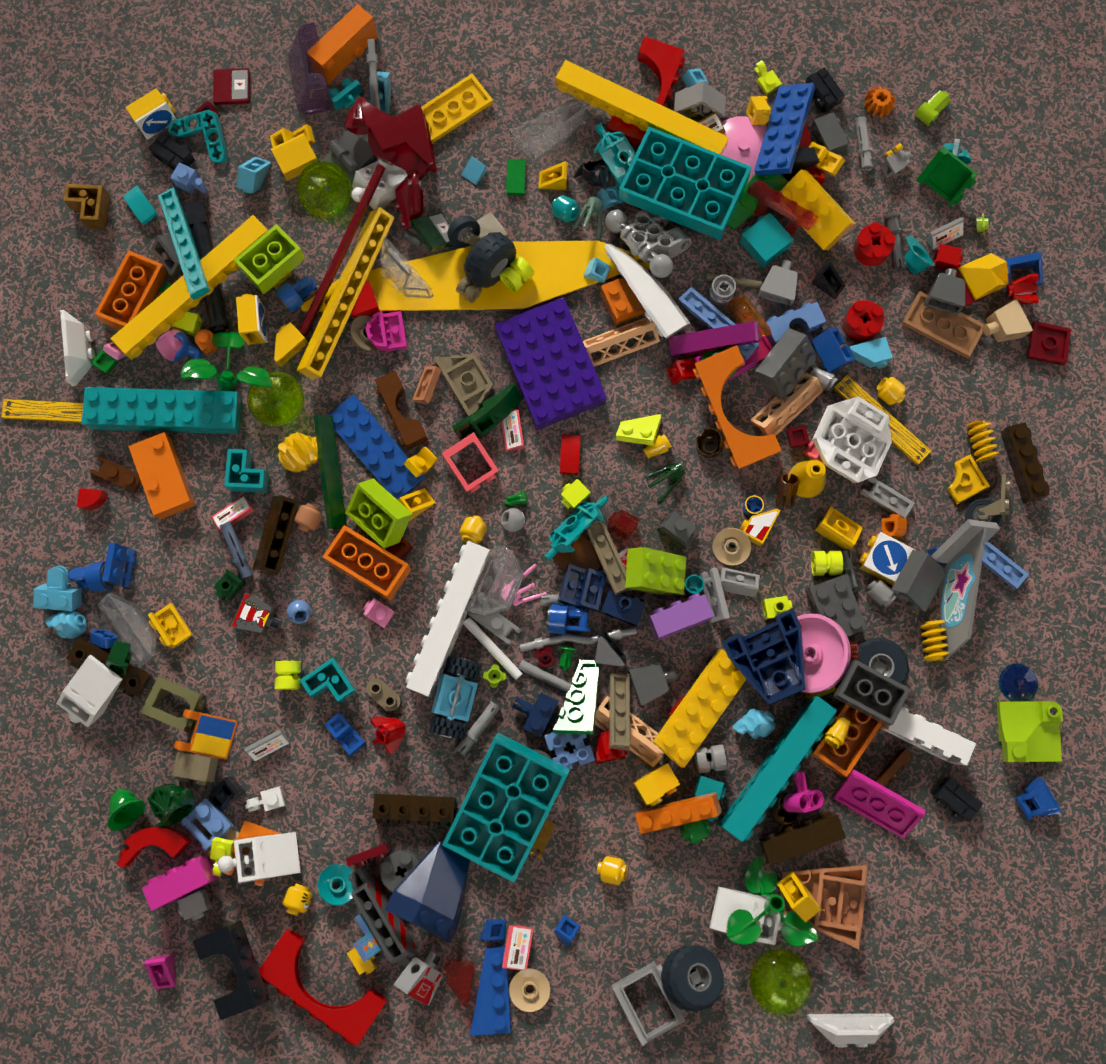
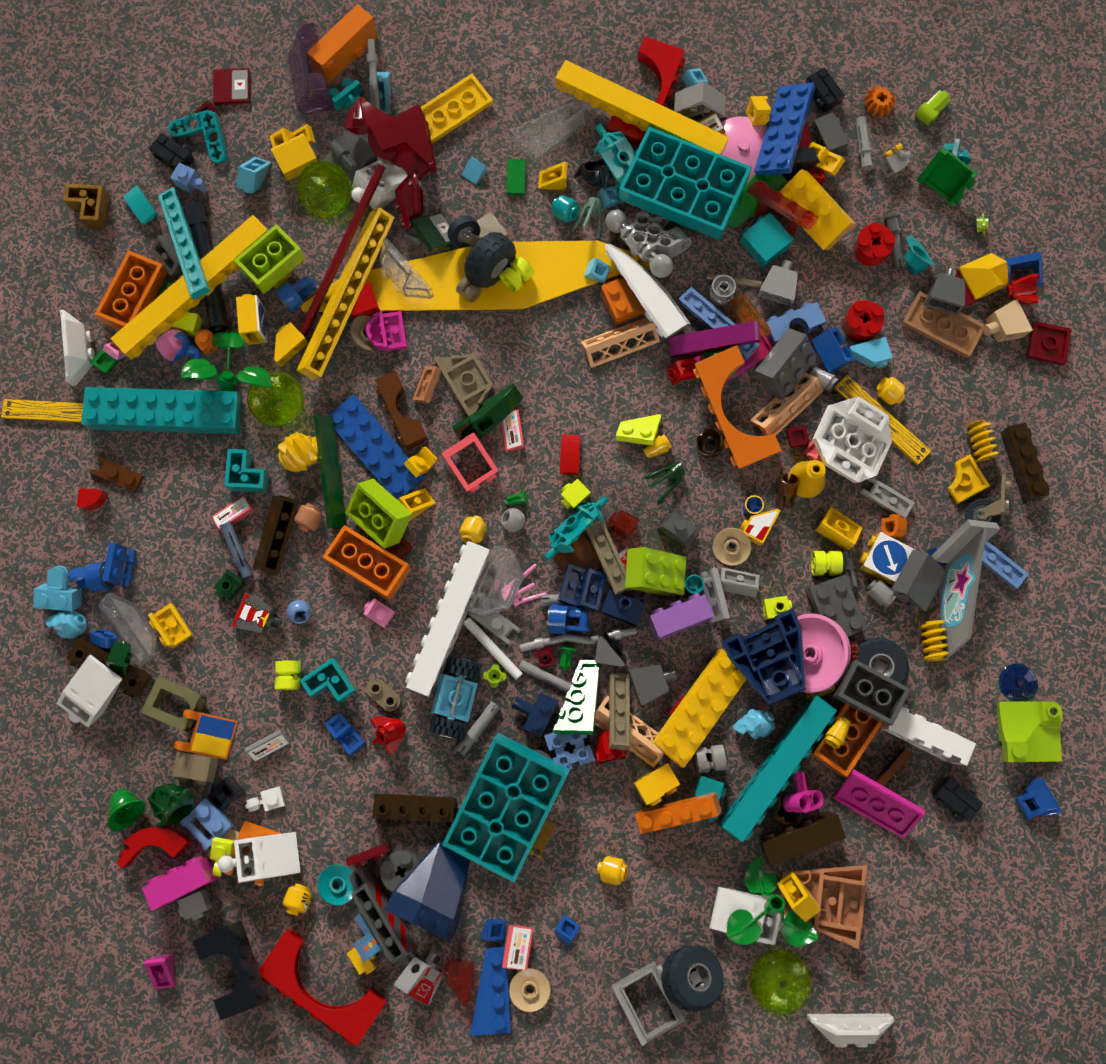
(152, 113): piece -> none
(162, 475): orange brick -> none
(550, 363): dark purple brick -> none
(695, 831): green head -> none
(767, 80): neon yellow plate -> none
(829, 280): black slope -> none
(946, 233): slope -> none
(947, 257): red brick -> none

